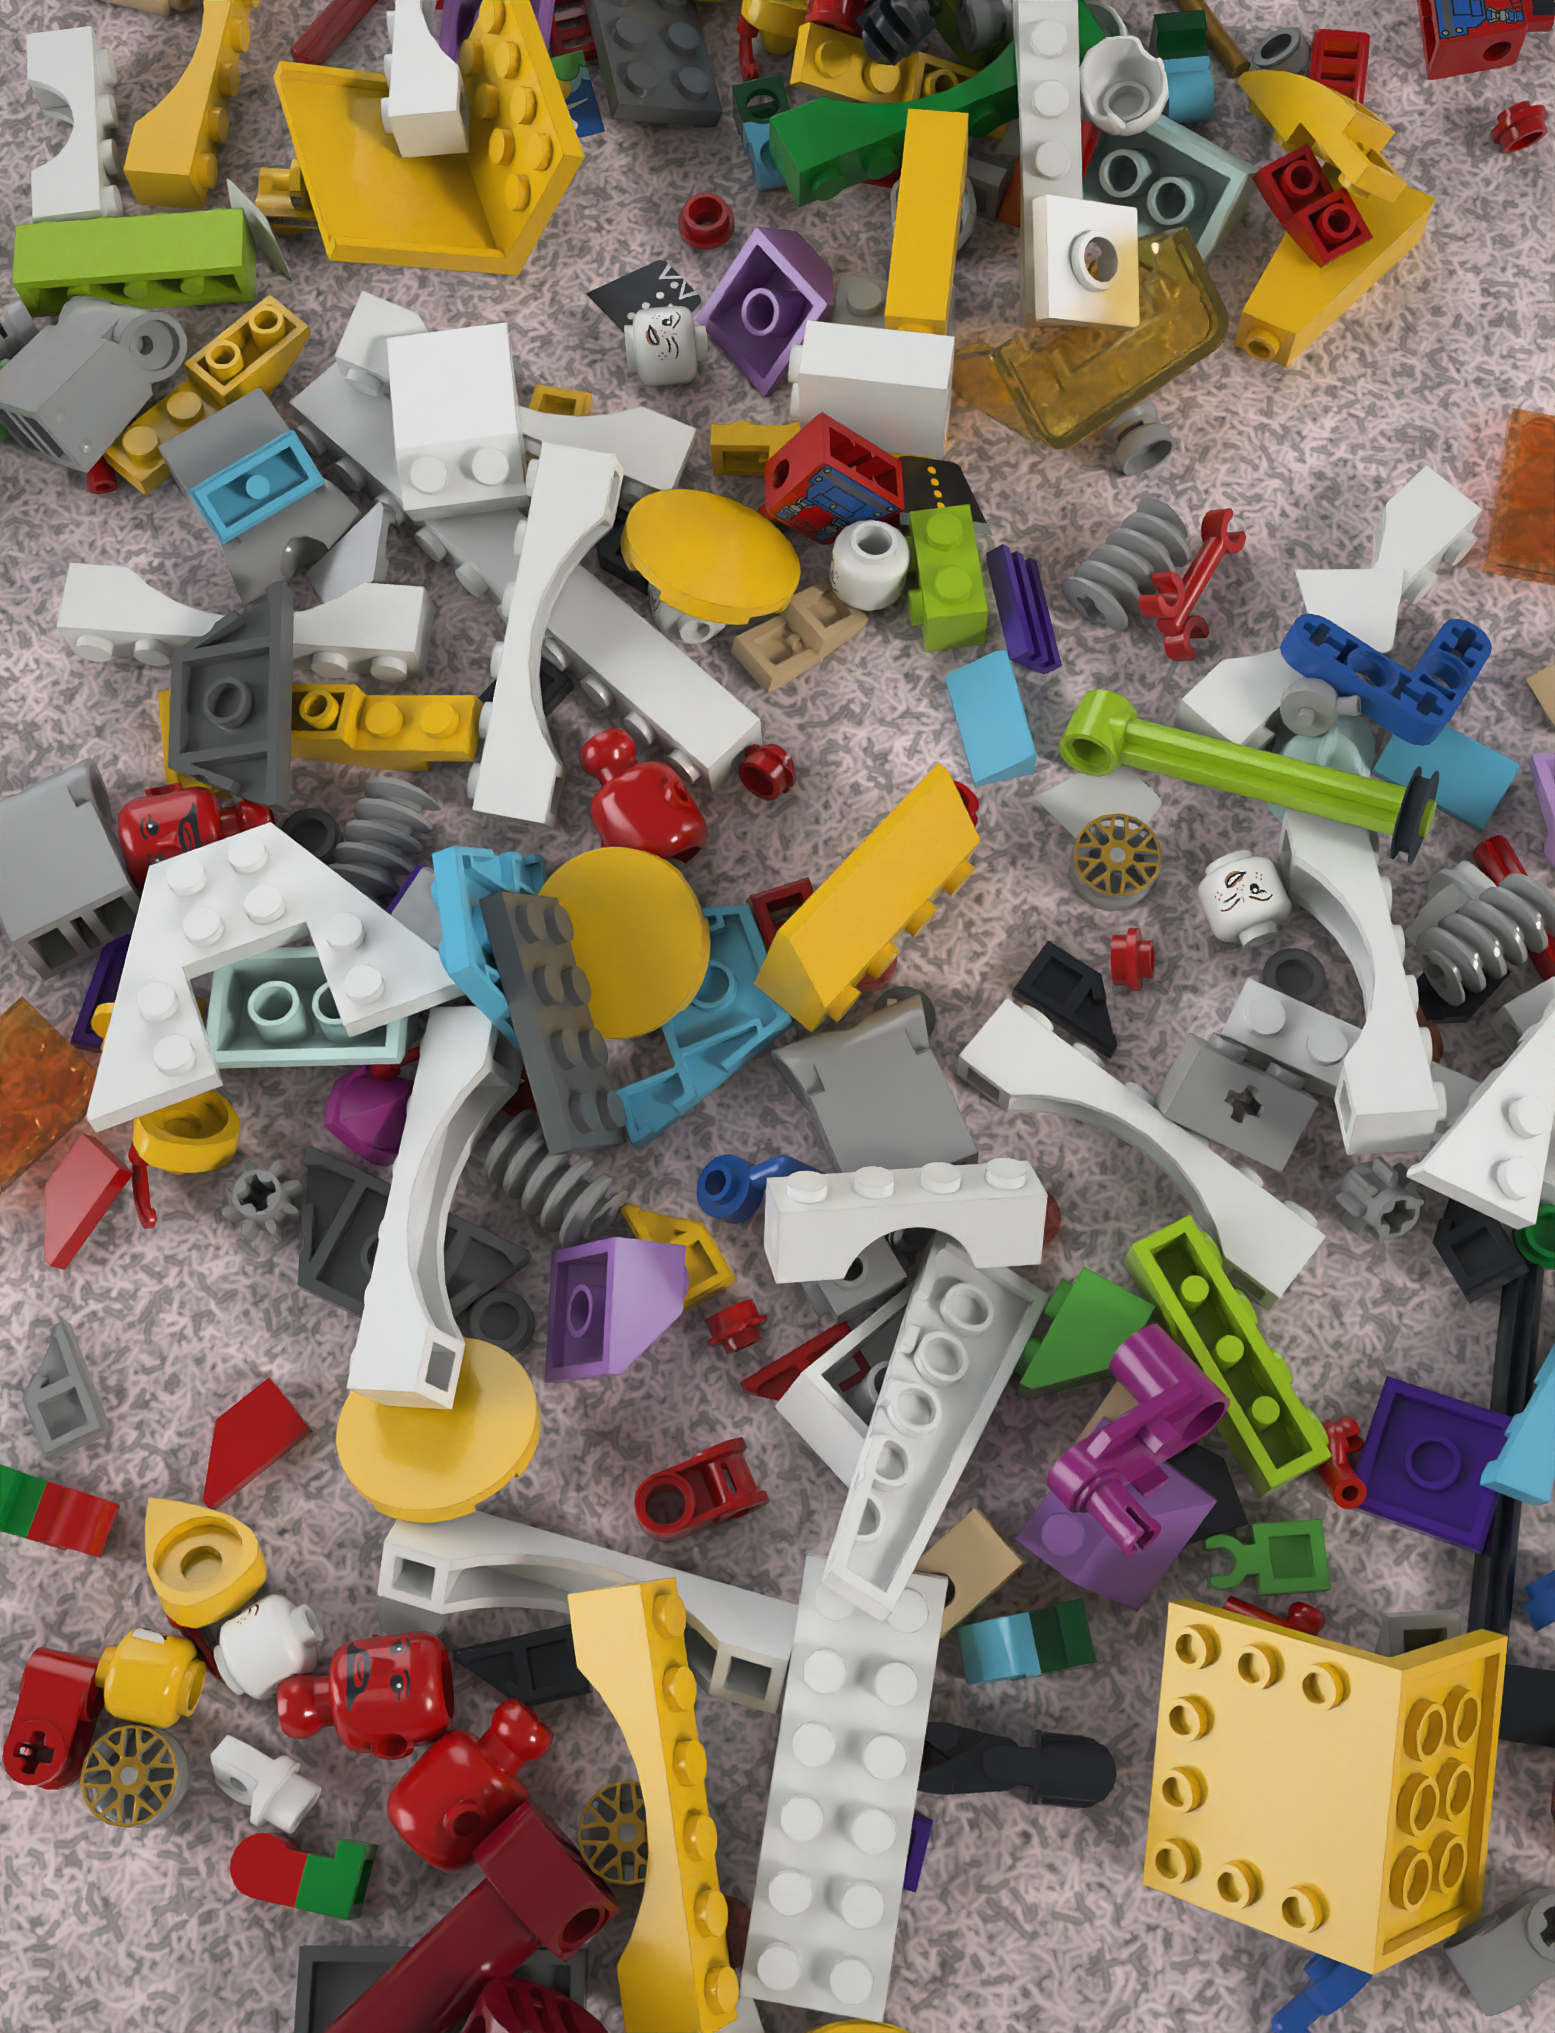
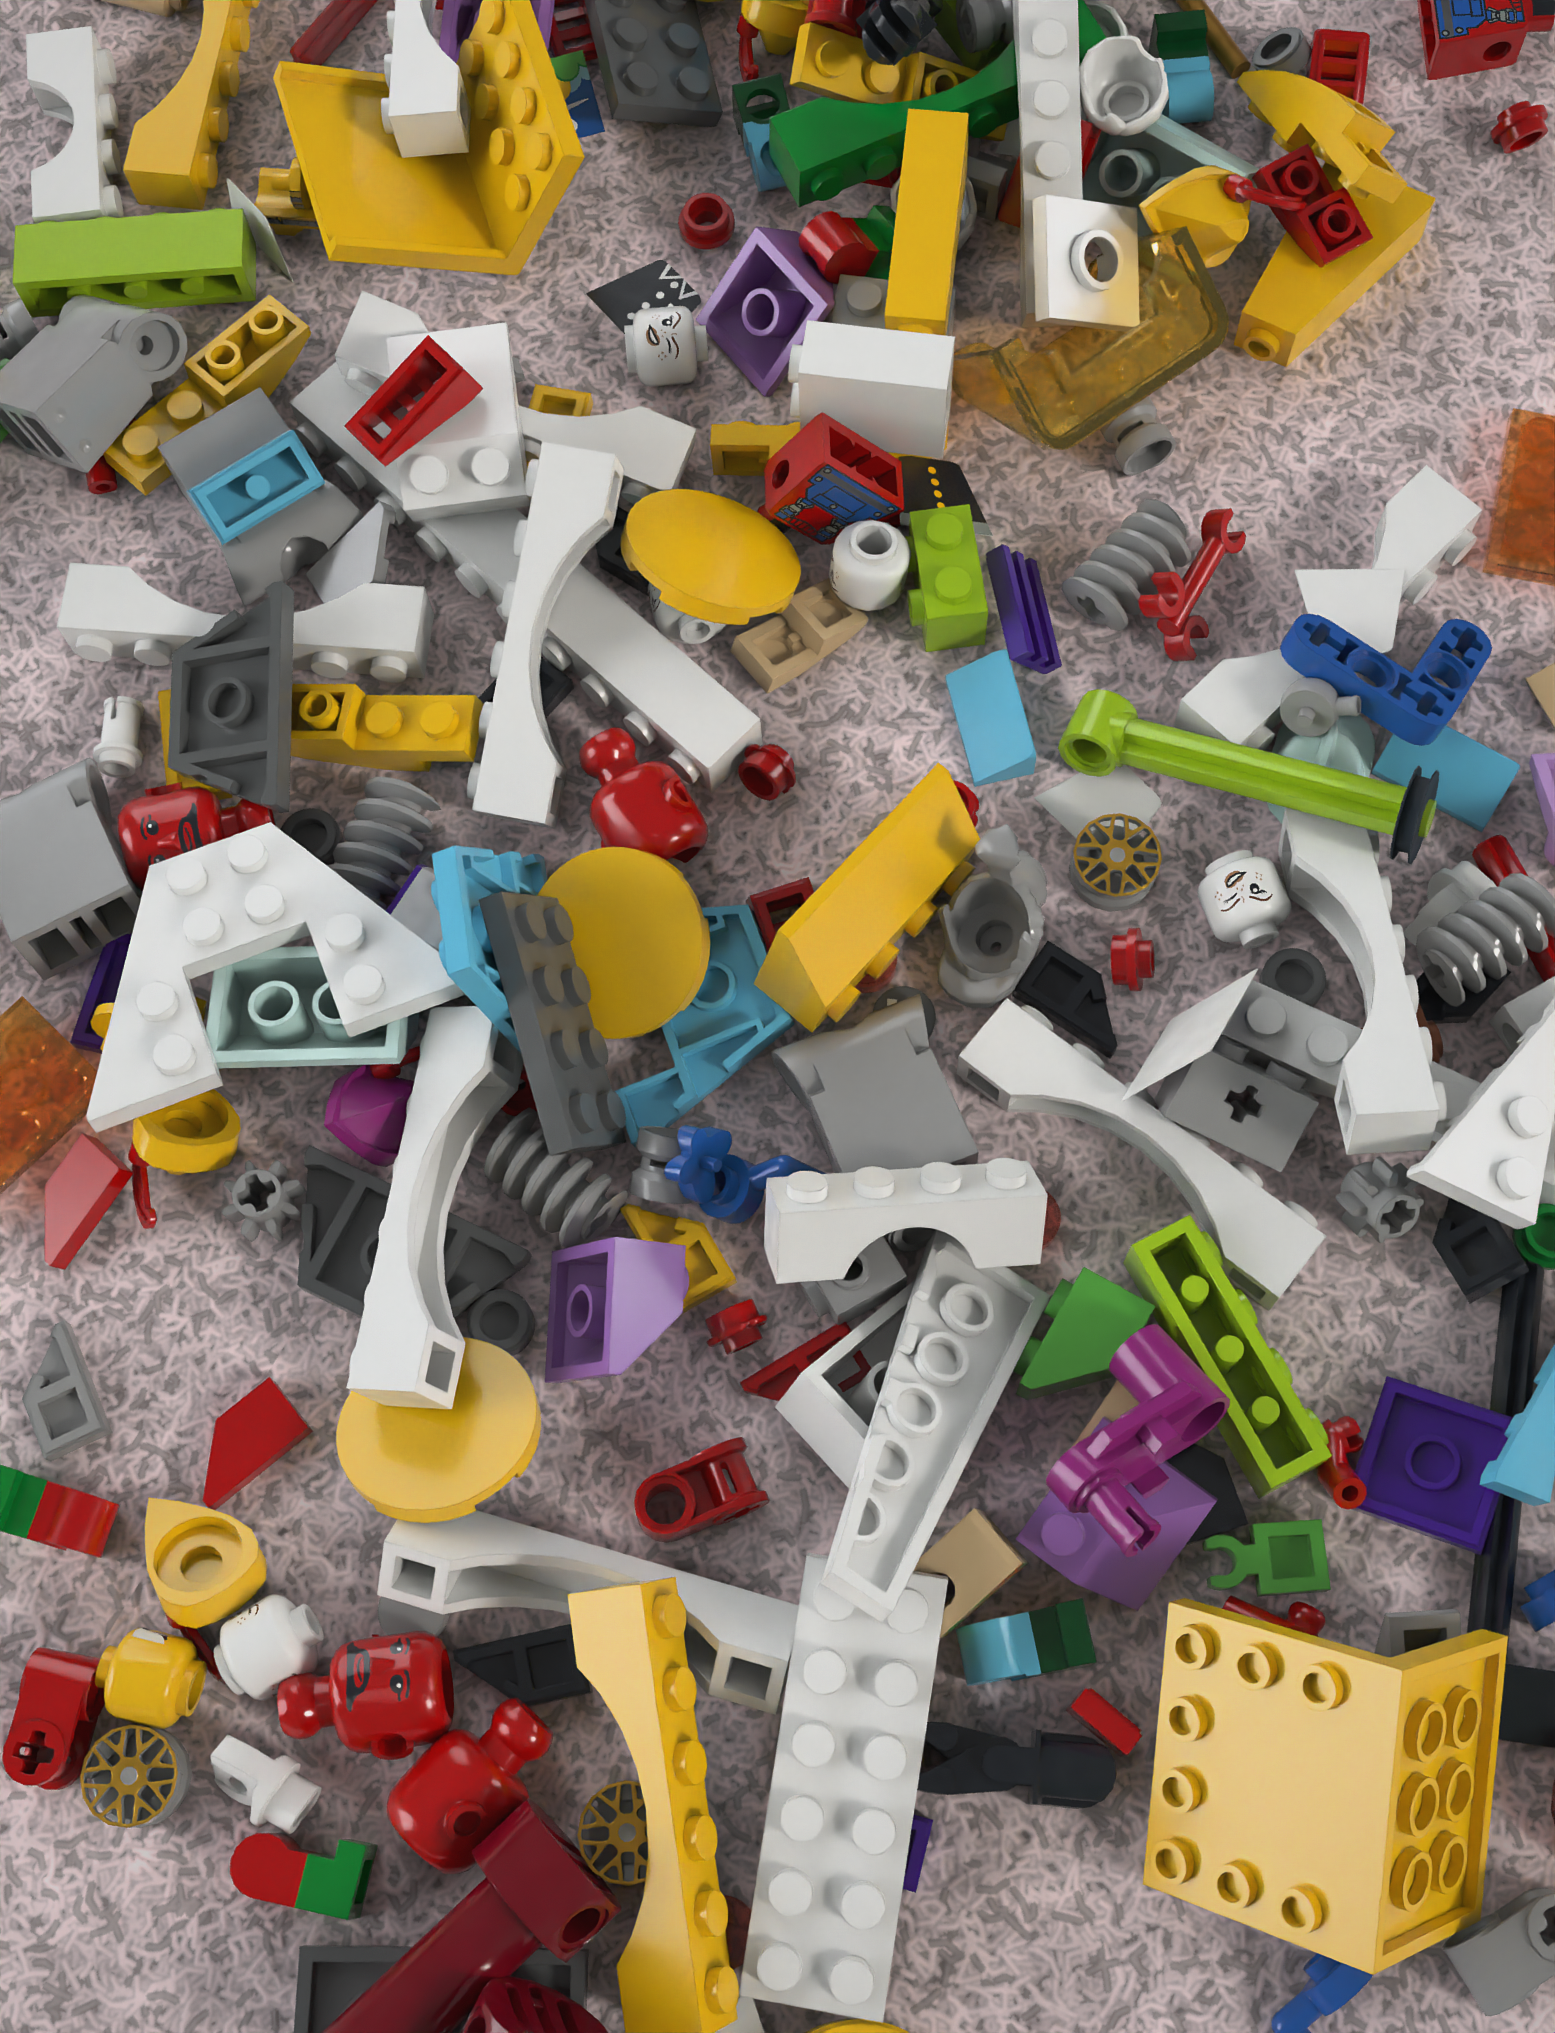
(120, 738): none -> white pin
(415, 374): none -> red slope
(657, 1148): none -> light grey wheel
(698, 1161): none -> blue piece
(851, 244): none -> red leg
(1008, 904): none -> light grey piece
(1104, 1721): none -> red tile
(1190, 1035): none -> white sticker
(1213, 208): none -> yellow piece

